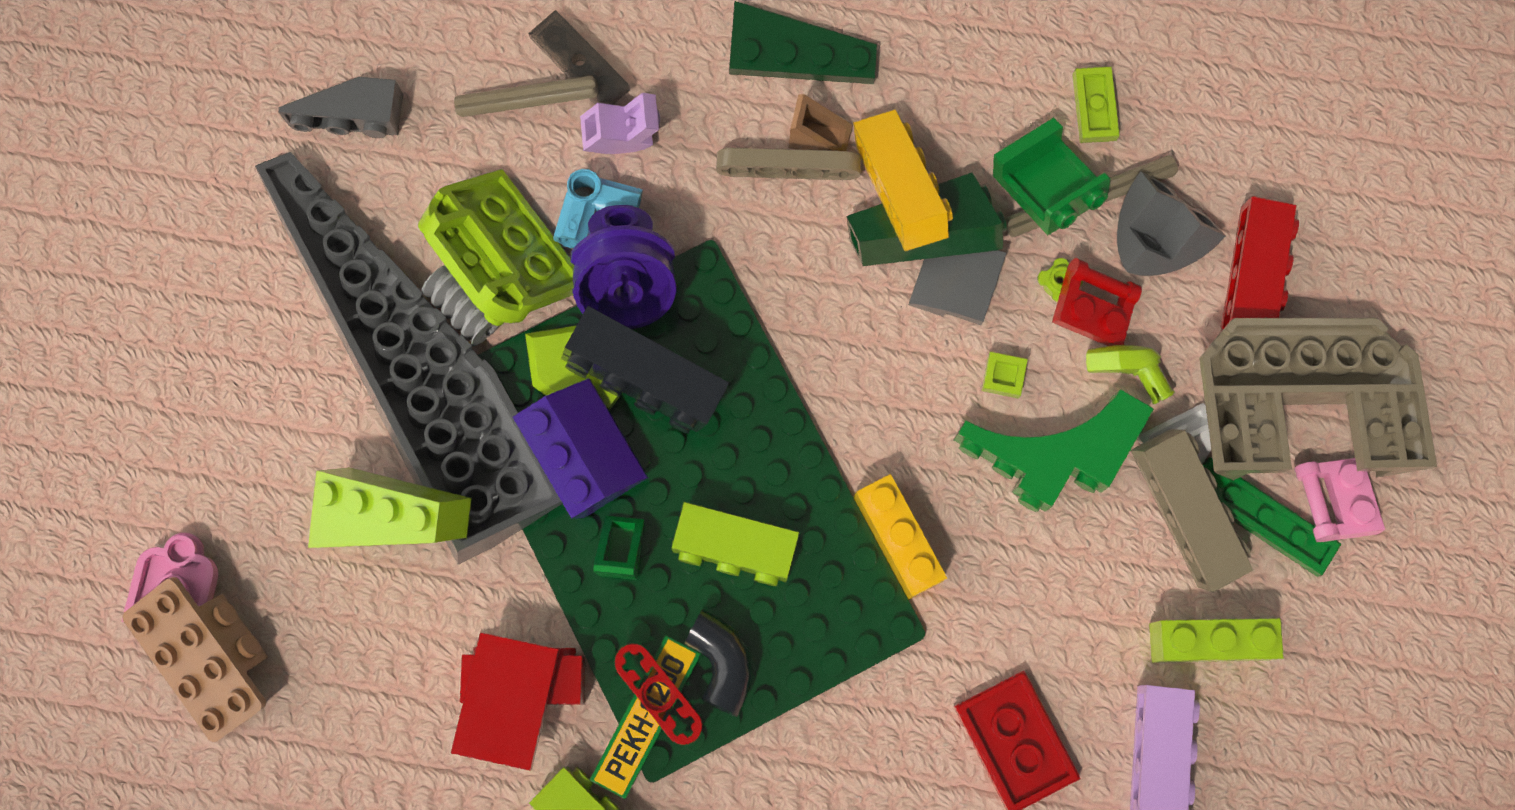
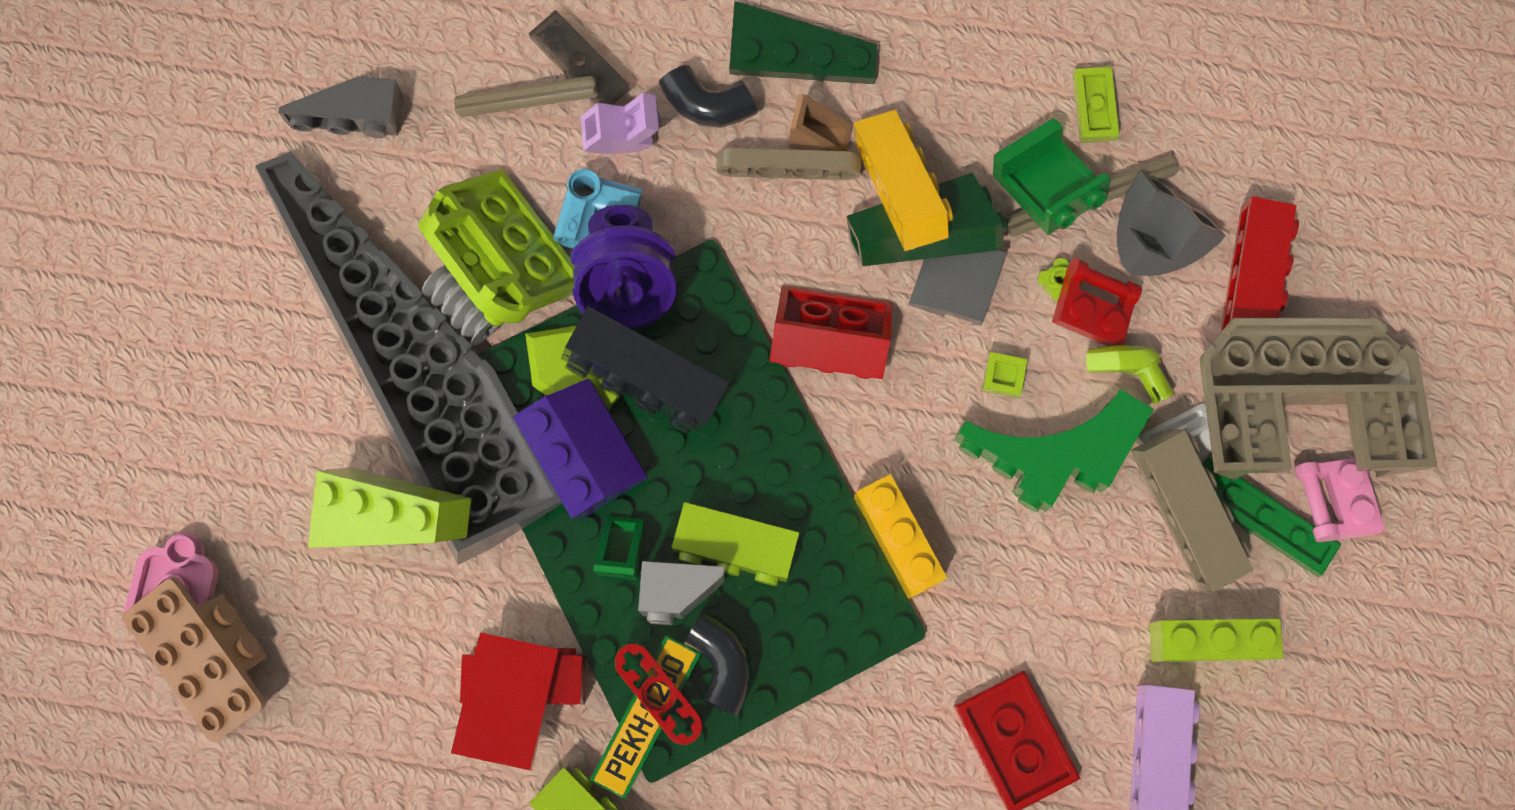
(675, 589): none -> light grey slope
(704, 105): none -> black cylinder
(832, 332): none -> red slope

